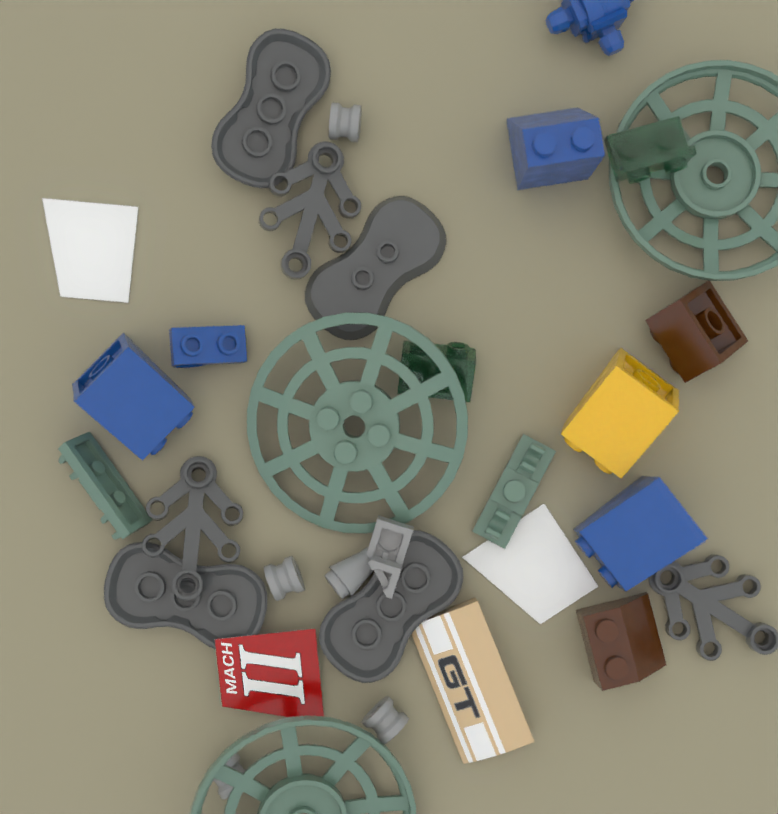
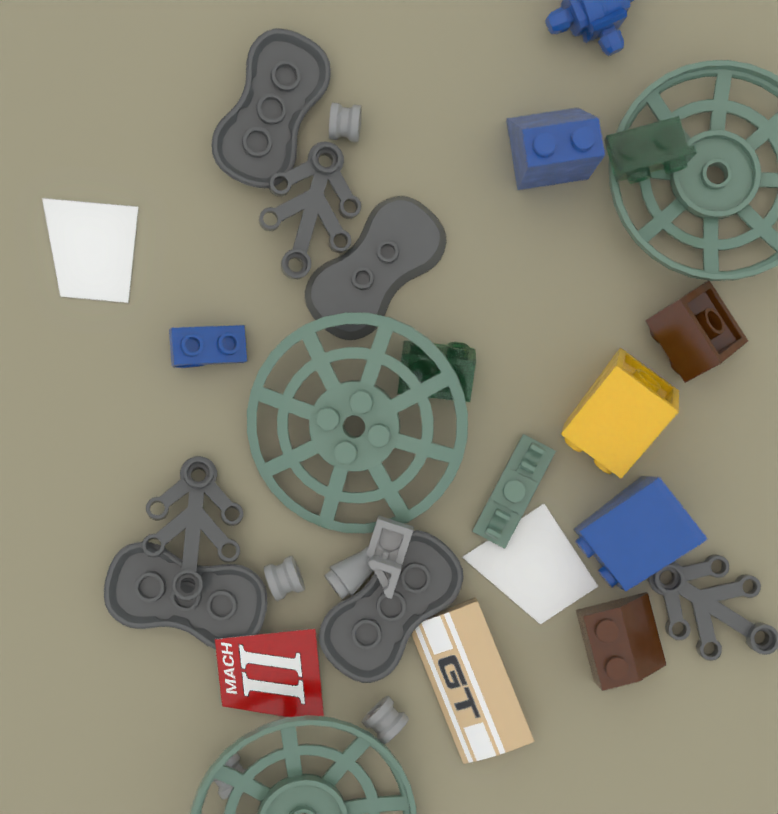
(104, 485): sand green plate -> none
(132, 398): blue slope -> none

